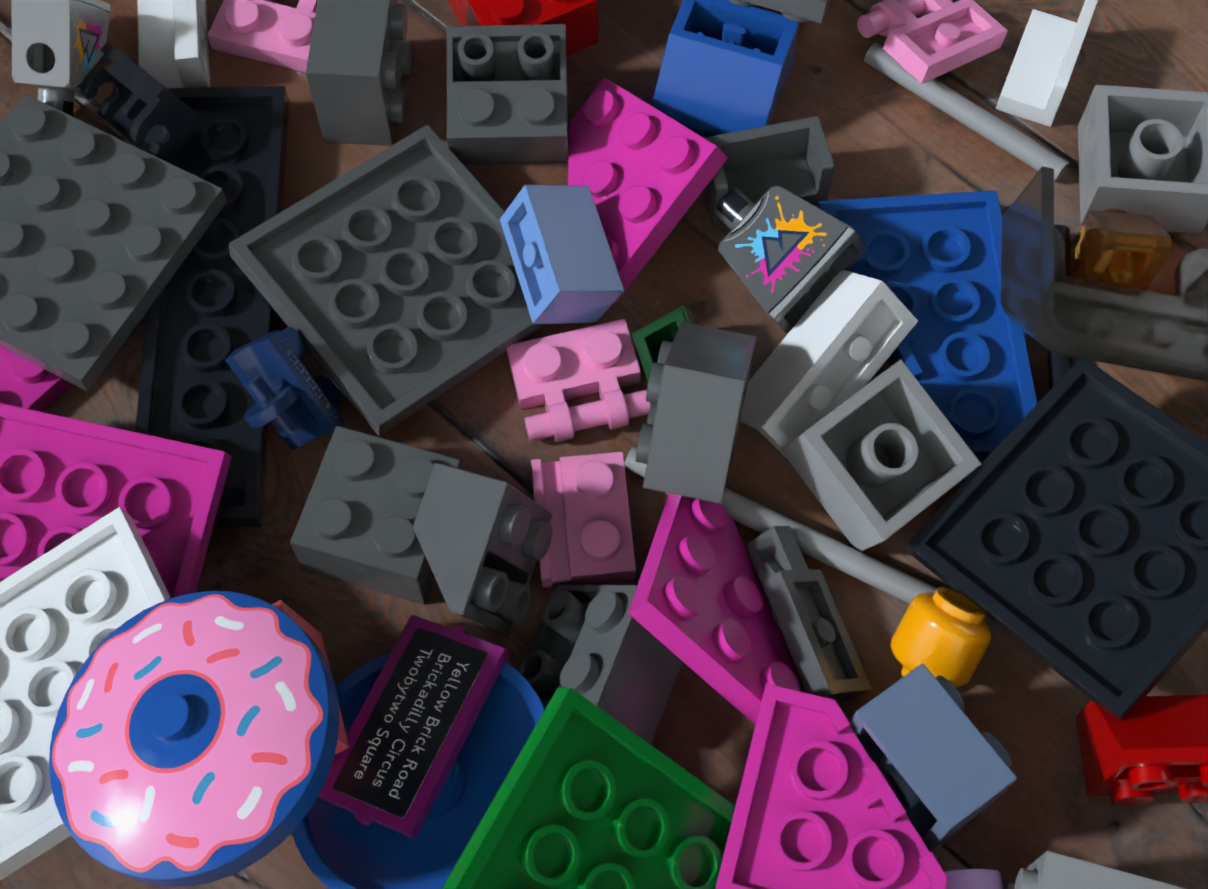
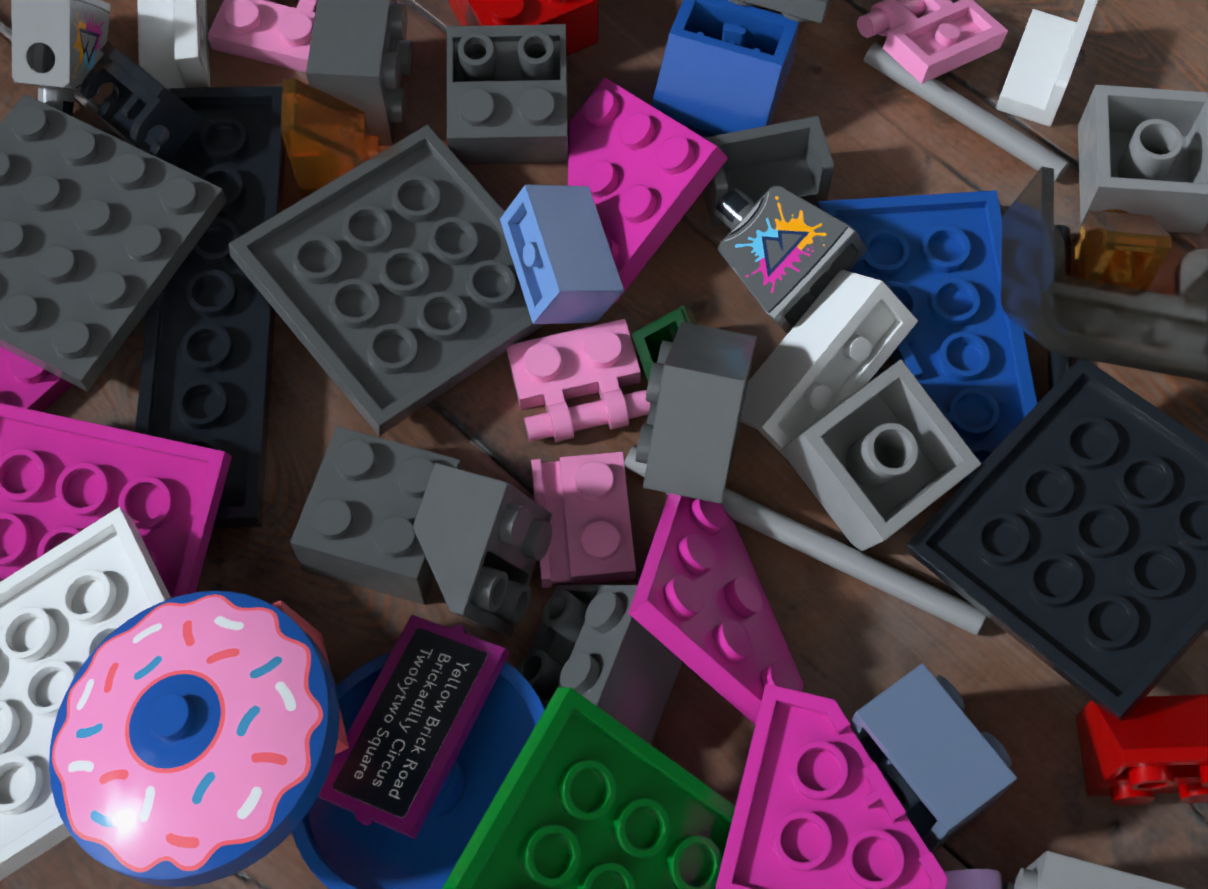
(284, 389): dark blue hips -> none
(322, 135): none -> clear orange slope
(807, 618): dark grey hinge -> none
(943, 634): light orange head -> none

